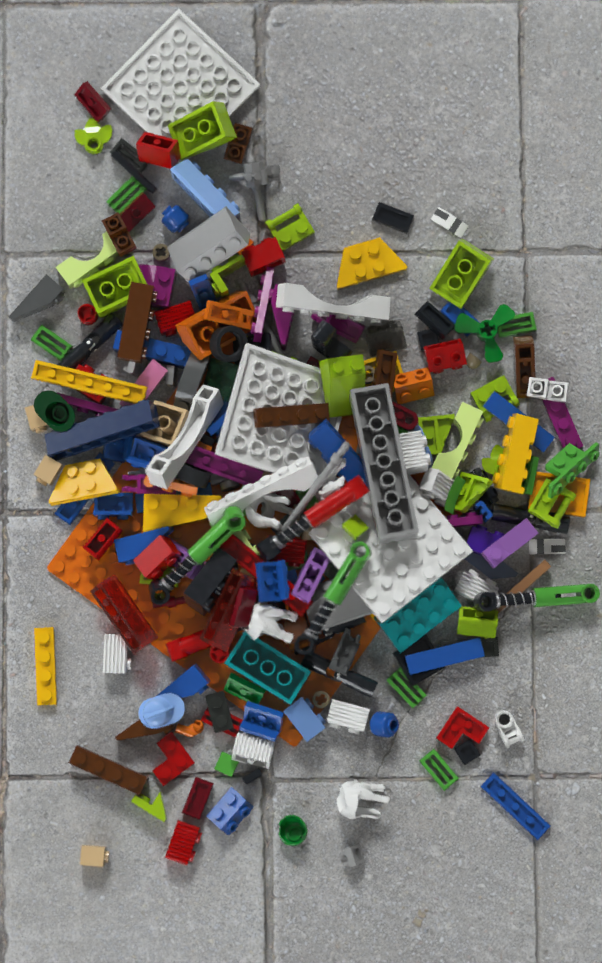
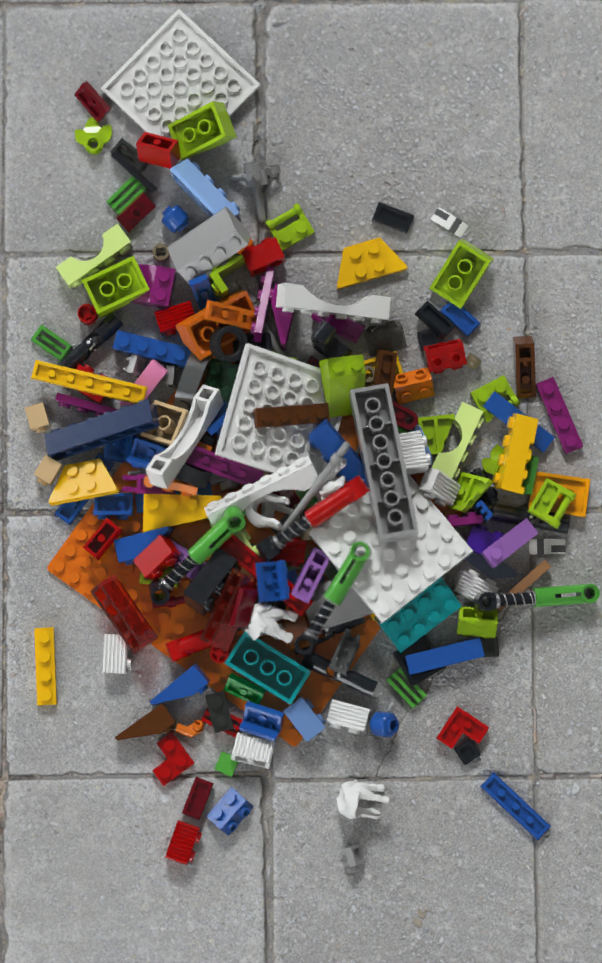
(42, 297): dark grey slope -> none
(54, 410): dark green piece -> none
(94, 855): tan brick -> none
(108, 770): reddish brown brick -> none
(119, 234): reddish brown slope -> none
(136, 322): reddish brown brick -> none
(156, 809): lime slope -> none
(161, 710): light blue piece -> none
(237, 147): reddish brown slope -> none
(252, 776): black tile -> none
(292, 830): green hair -> none
(323, 704): dark tan bush -> none
(354, 527): lime slope -> none
(449, 782): bright green tile -> none
(453, 494): bright green sticker -> none
(467, 325): green piece -> none
(508, 729): white piece -> none
(520, 331): bright green tile -> none
(548, 390): white slope -> none
(568, 465): bright green bracket -> none

